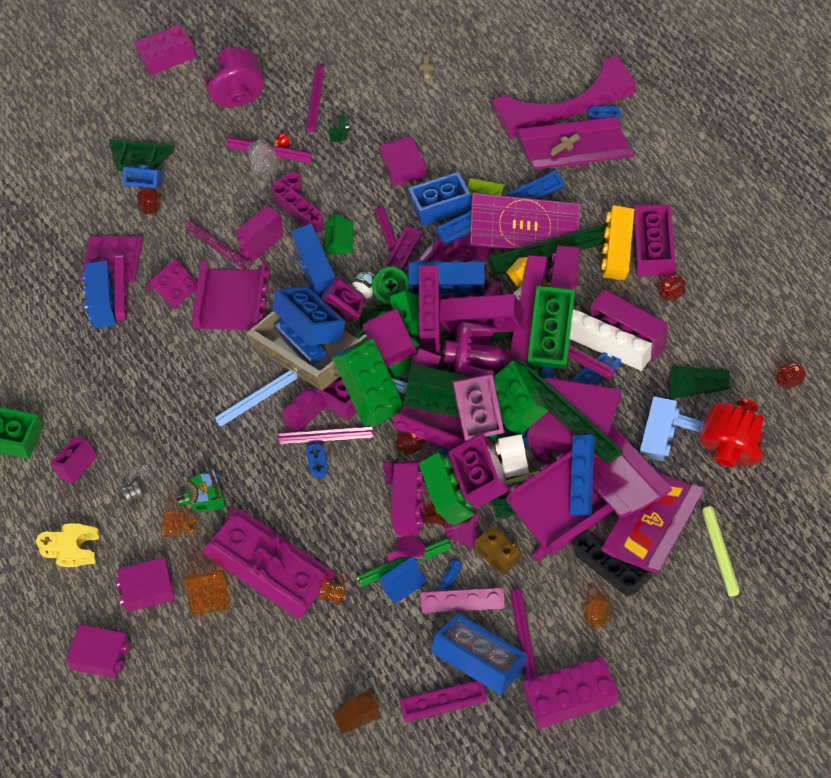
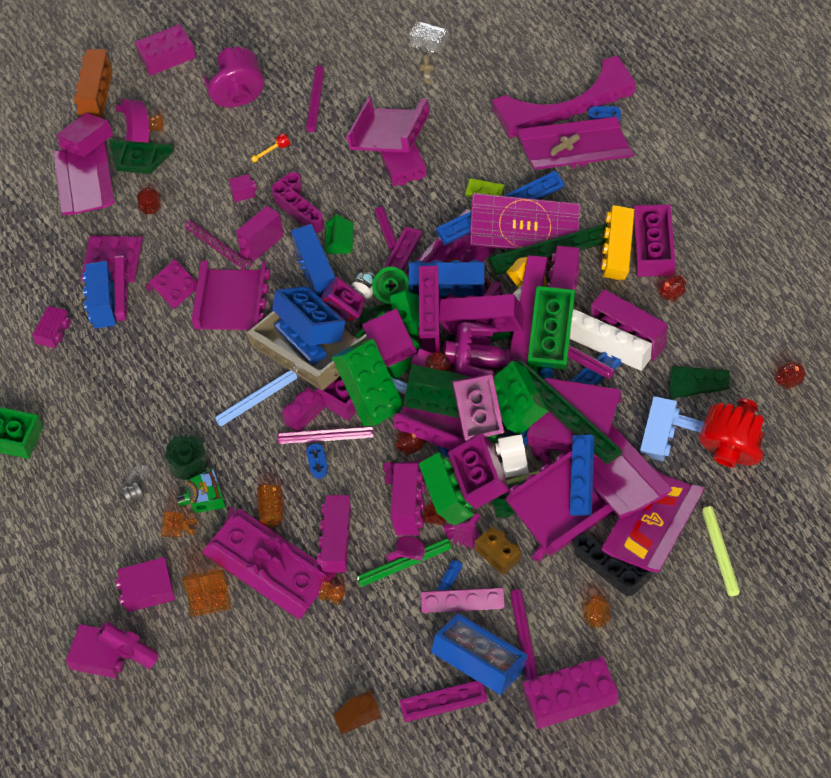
(51, 327): none -> magenta brick
(66, 545): light yellow piece -> none
(73, 460): magenta brick -> none
(83, 181): none -> magenta hinge
(84, 134): none -> magenta brick
(93, 83): none -> dark orange brick
(127, 645): none -> magenta piece
(136, 120): none -> magenta arch
(142, 177): blue brick -> none
(156, 123): none -> clear orange wheel
(186, 457): none -> clear green brick
(242, 188): none -> magenta brick
(262, 159): clear brick -> none
(270, 505): none -> clear orange piece
(279, 151): magenta axle -> none
(336, 532): none -> magenta brick
(339, 134): dark green bracket -> none
(387, 128): none -> magenta panel
(402, 580): blue panel -> none
(428, 37): none -> clear brick
(438, 362): none -> clear red head
(440, 199): blue brick -> none

